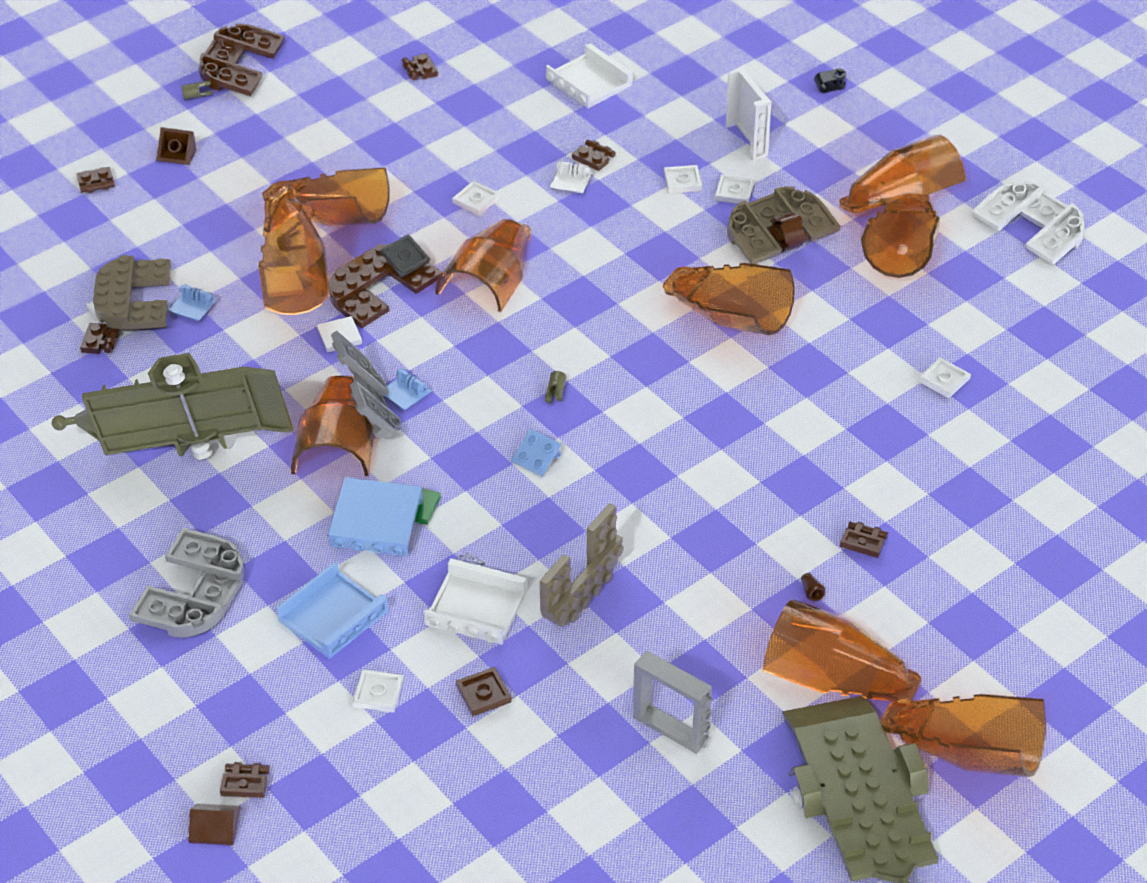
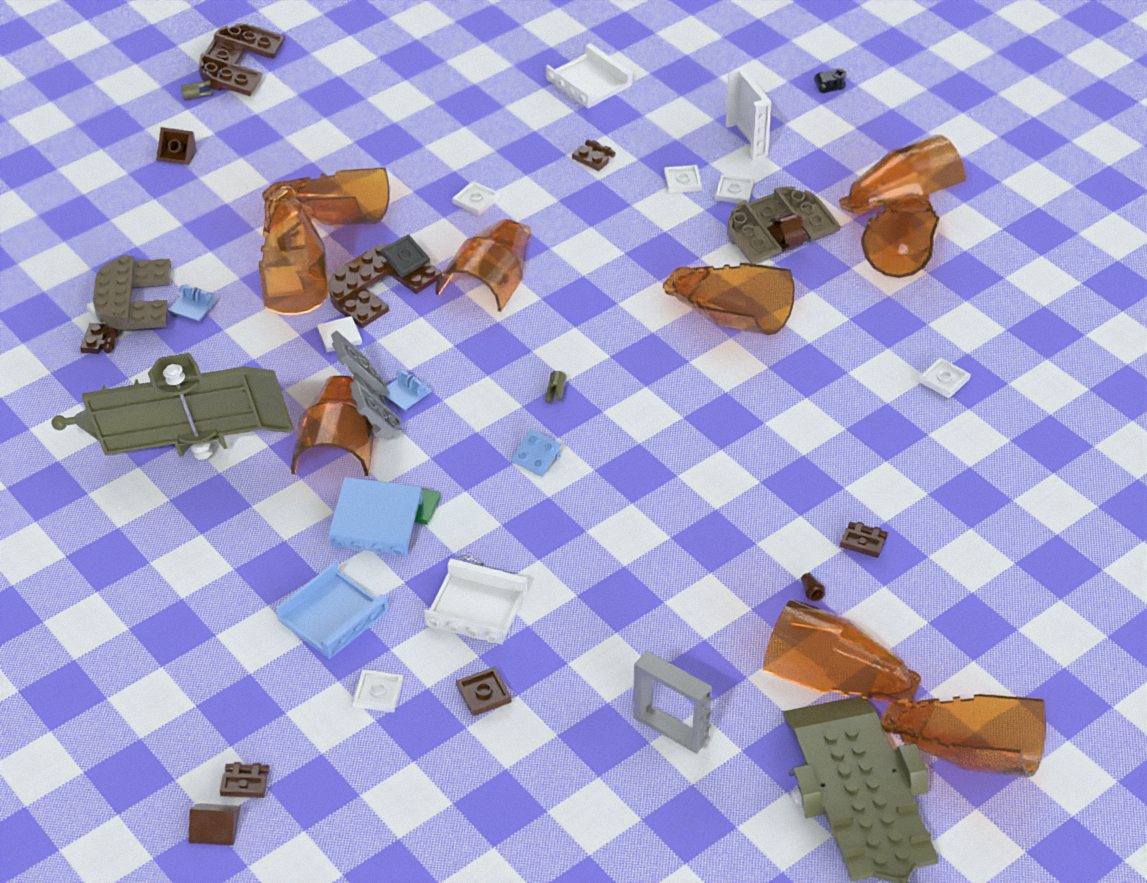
(95, 180): reddish brown plate -> none
(209, 597): light grey plate -> none
(423, 65): reddish brown plate -> none
(564, 600): dark tan plate -> none
(571, 178): white hinge -> none
(1060, 223): white plate -> none

